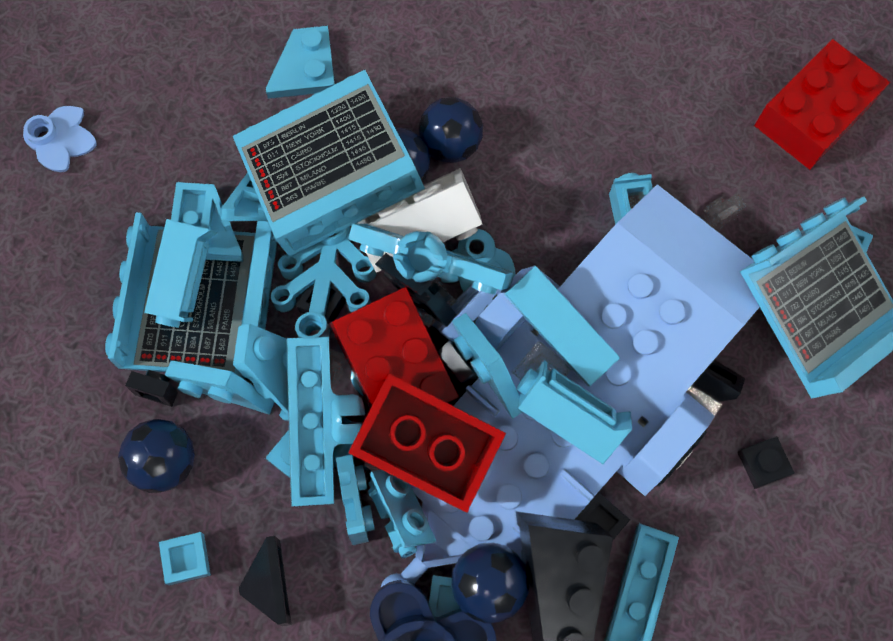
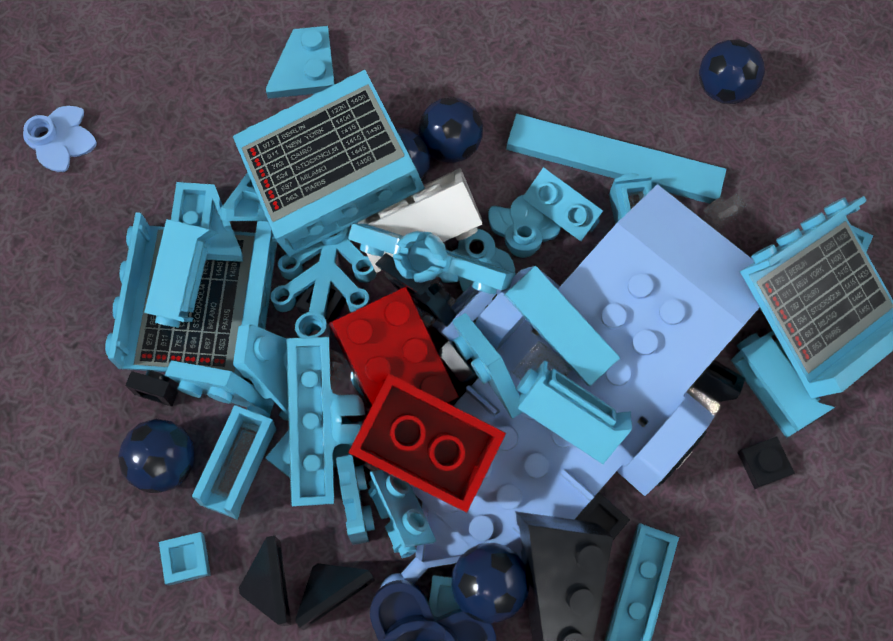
(235, 460): none -> medium azure window
(328, 589): none -> black slope
(522, 221): none -> medium azure plate
(563, 204): none -> medium azure hinge
(615, 158): none -> medium azure tile
(731, 71): none -> dark blue piece
(777, 383): none -> medium azure window
(821, 103): red brick -> none

